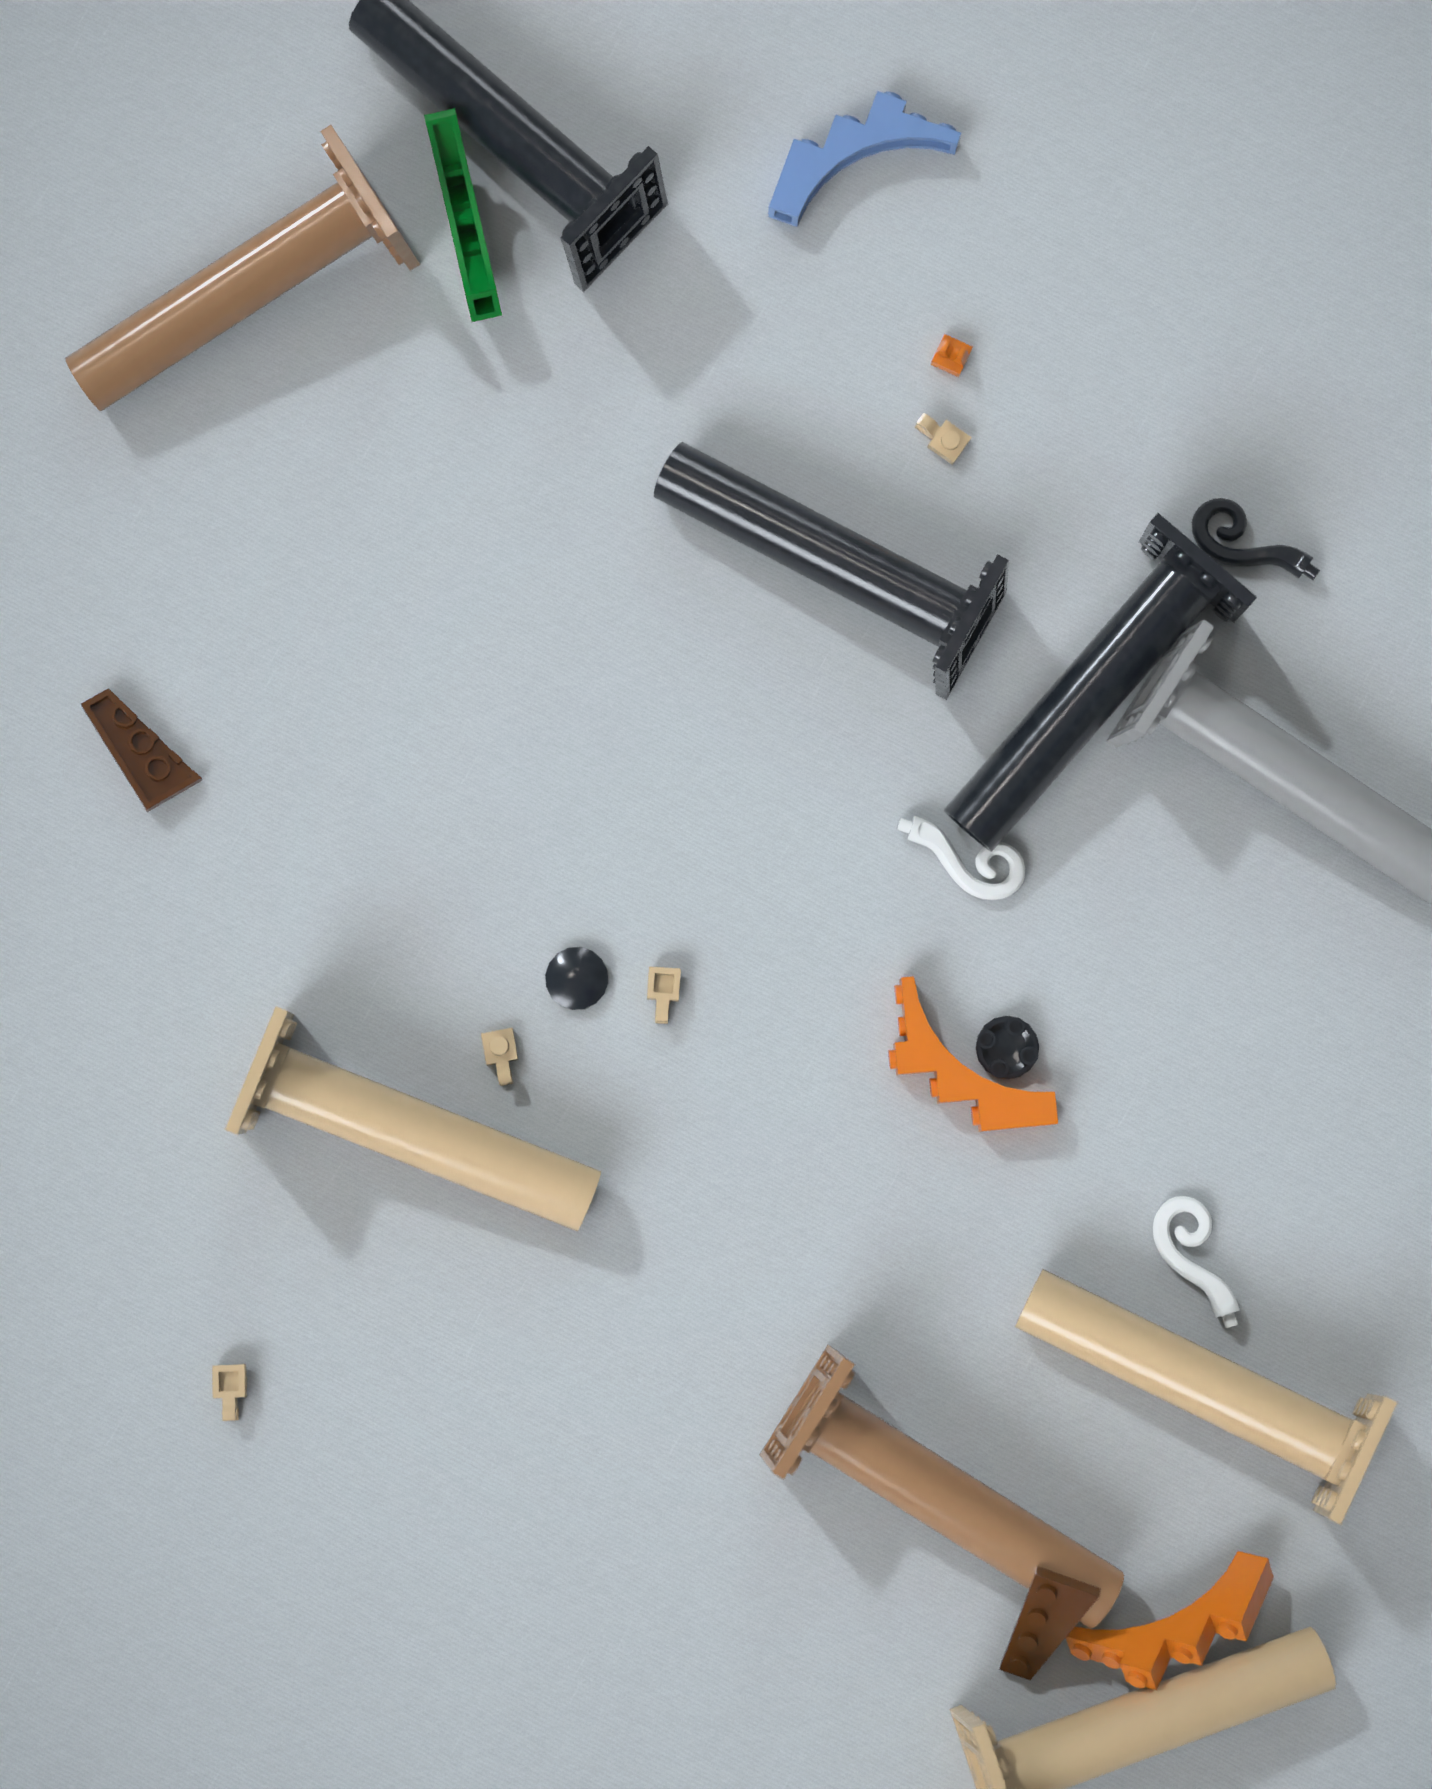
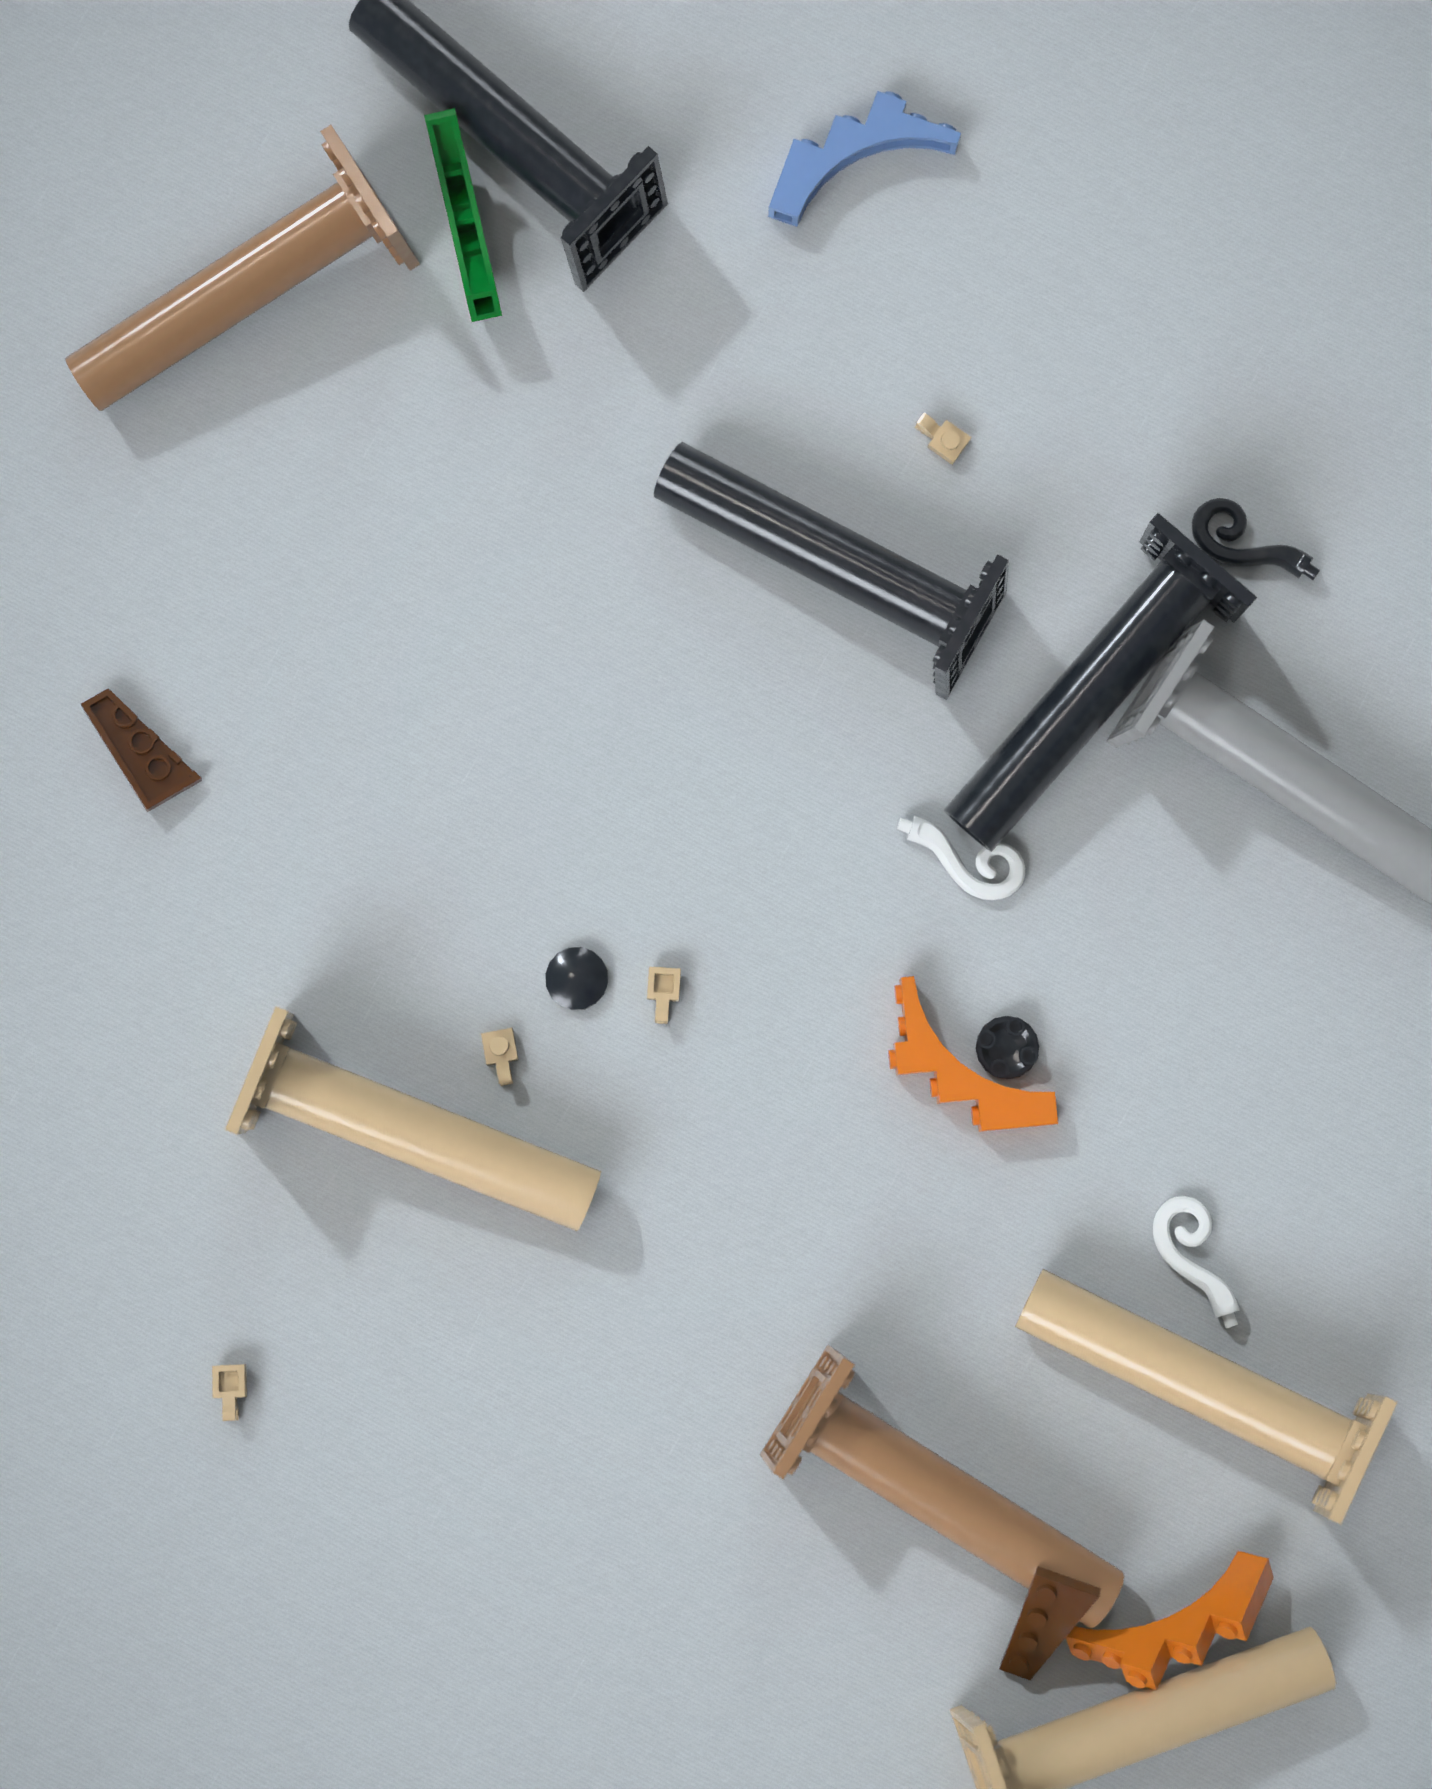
(951, 355): orange tile -> none

